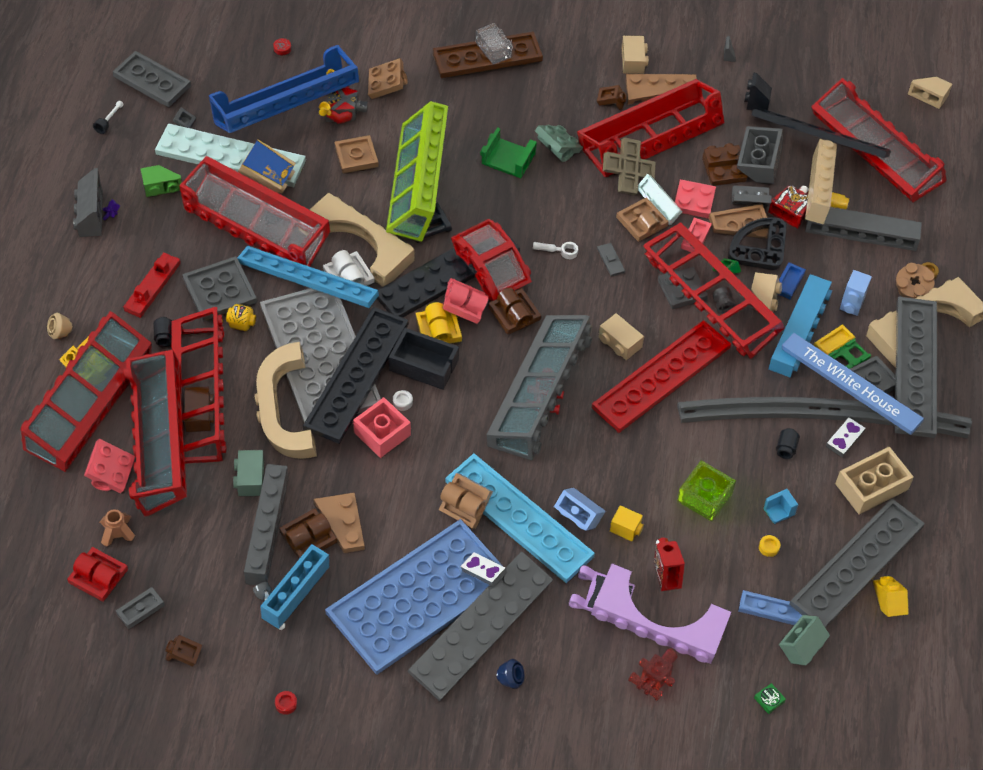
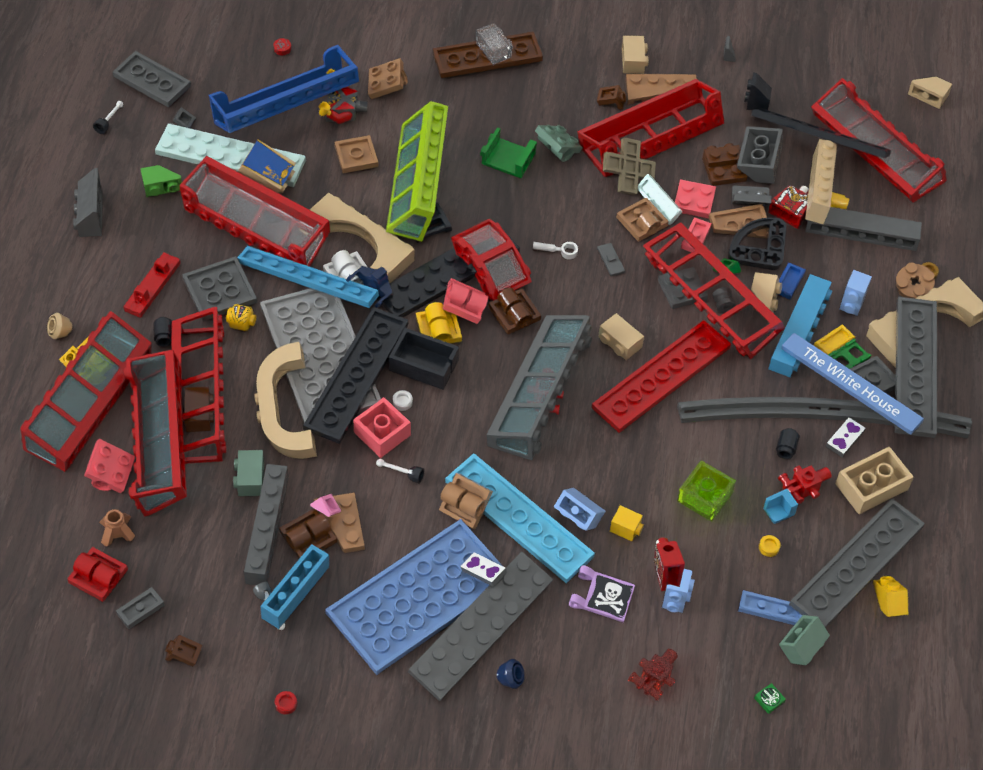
(111, 210): dark purple plant -> none
(326, 505): none -> bright pink slope
(375, 279): none -> dark blue piece
(415, 473): none -> hinge
(676, 596): none -> light blue bracket
(696, 639): lavender arch -> none
(805, 482): none -> red piece

